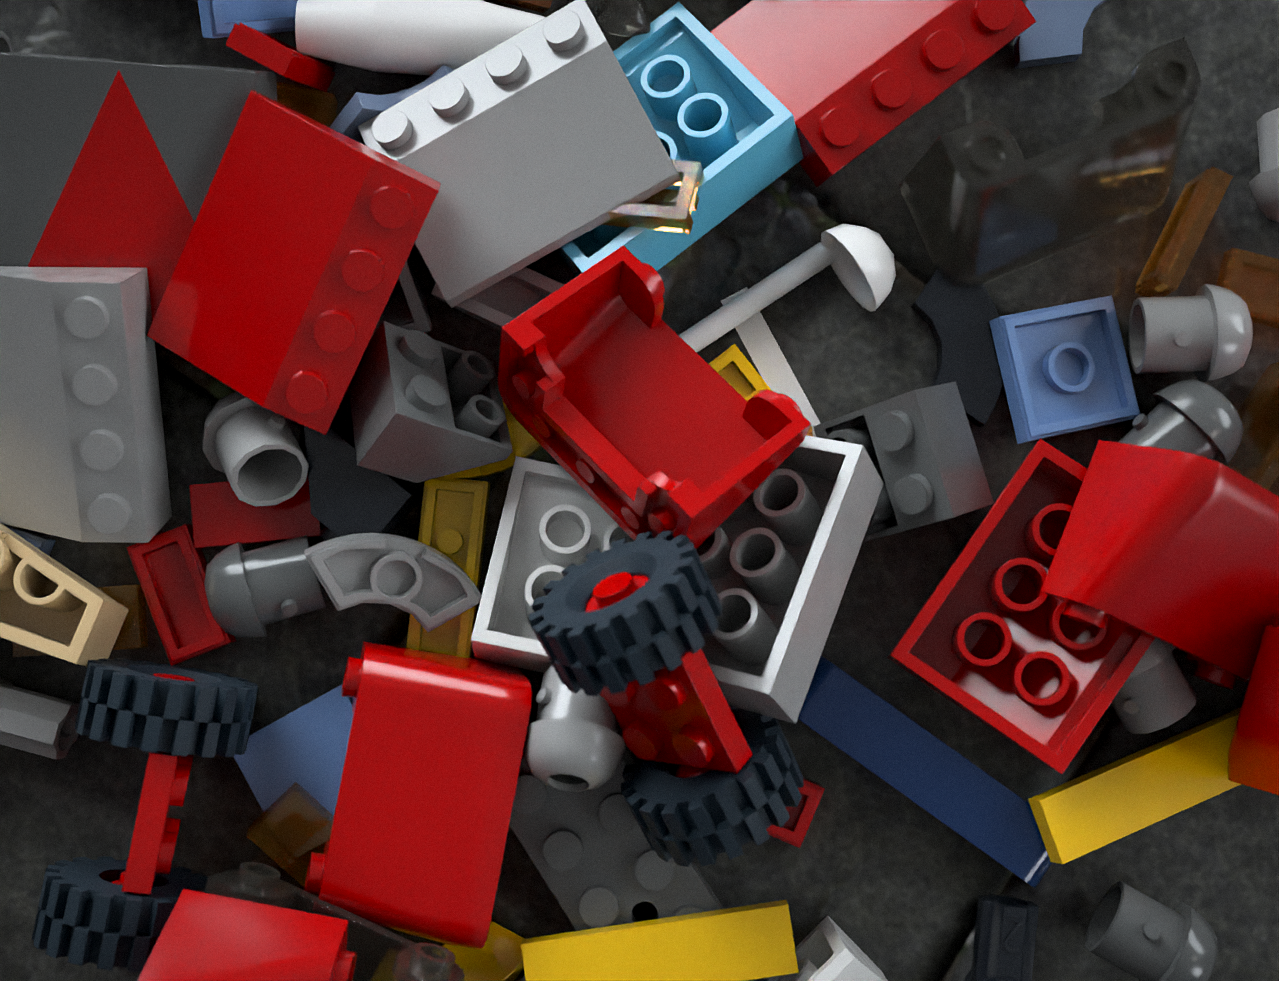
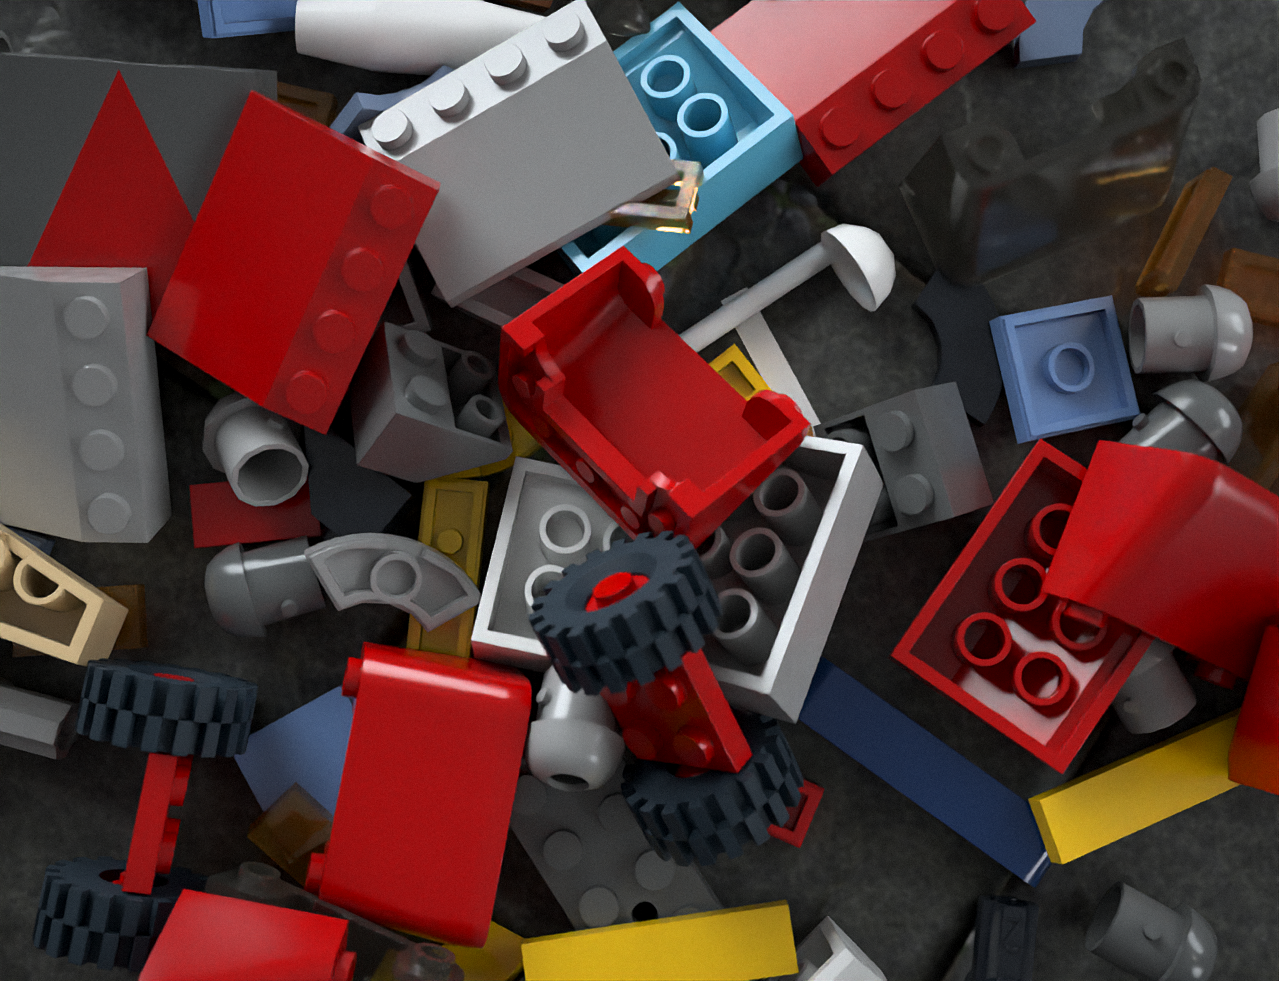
(174, 589): red tile -> none
(280, 57): red tile -> none

